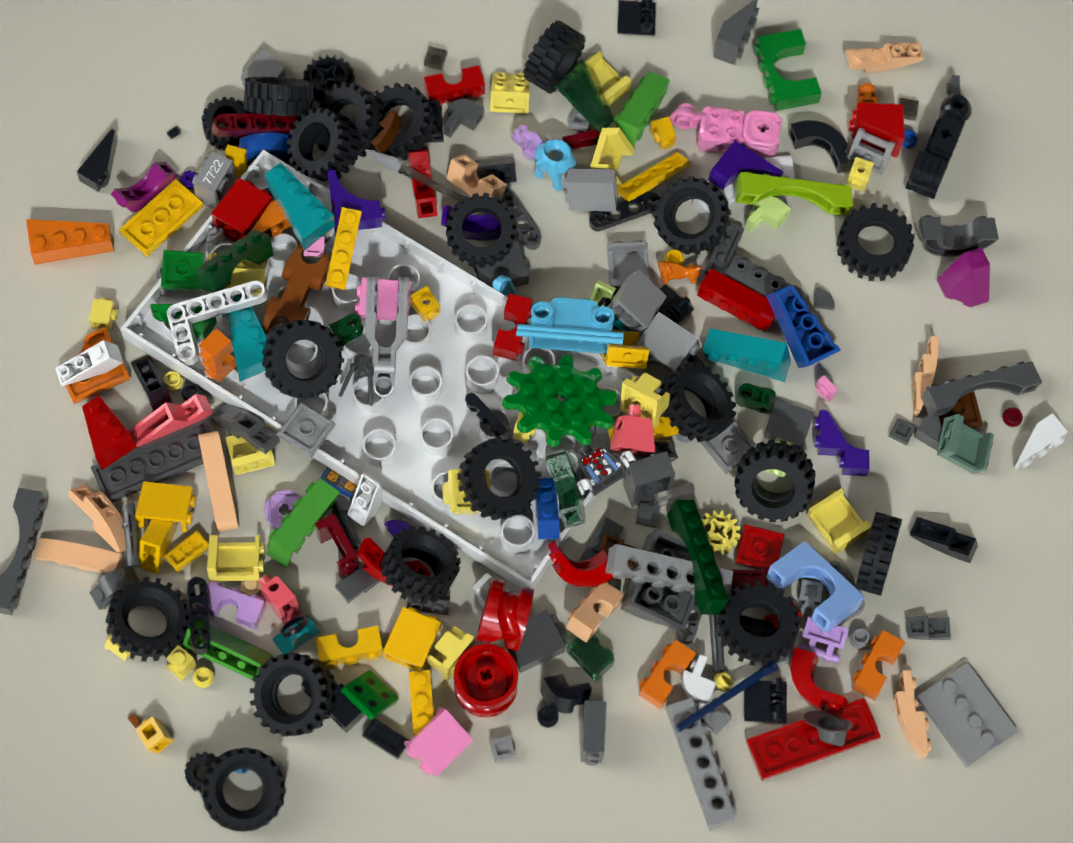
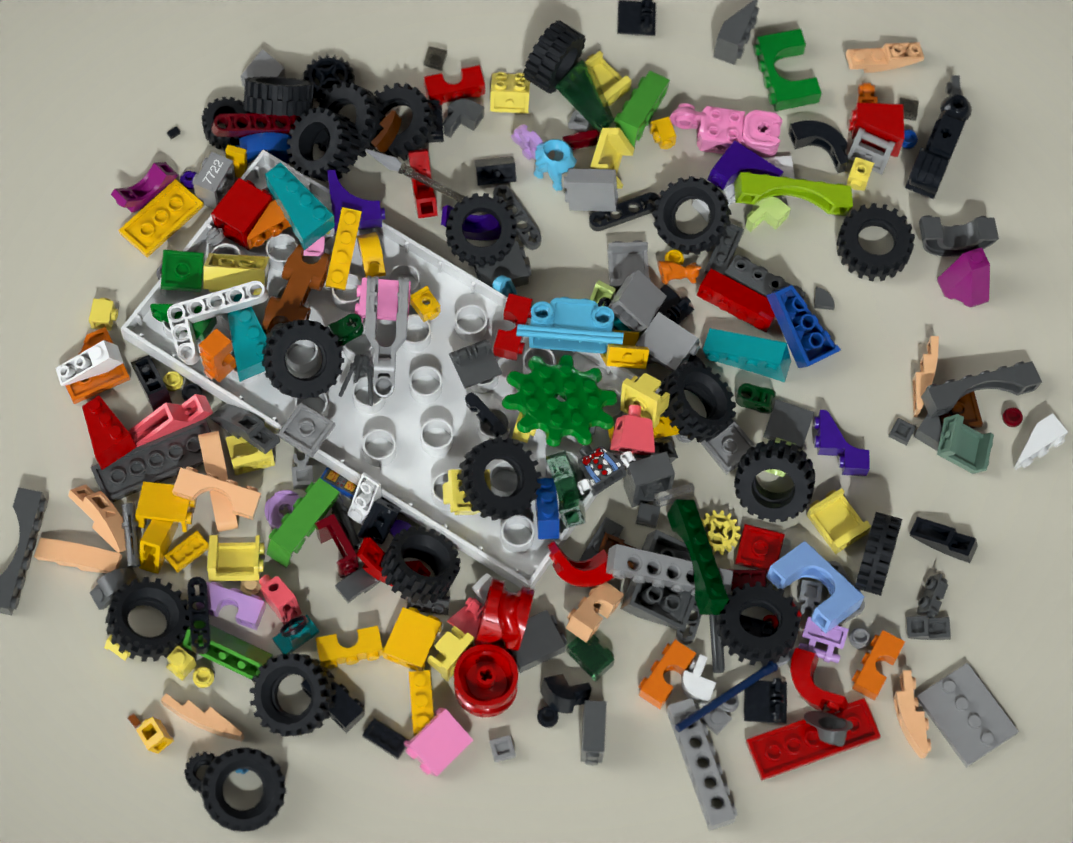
(67, 239): orange wedge -> none
(98, 166): black slope -> none
(192, 484): none -> light nougat arch
(209, 721): none -> light nougat slope
(218, 271): dark green arch -> none
(302, 474): none -> light grey plate
(370, 694): green tile -> none
(371, 254): none -> yellow brick
(379, 521): none -> black hinge
(463, 174): light nougat arch -> none
(468, 618): none -> coral hinge
(475, 363): none -> dark grey hinge
(653, 176): yellow plate -> none
(723, 681): light yellow plate -> none
(731, 705): none -> light grey plate
(826, 388): bright pink plate -> none
(934, 587): none -> dark grey hinge

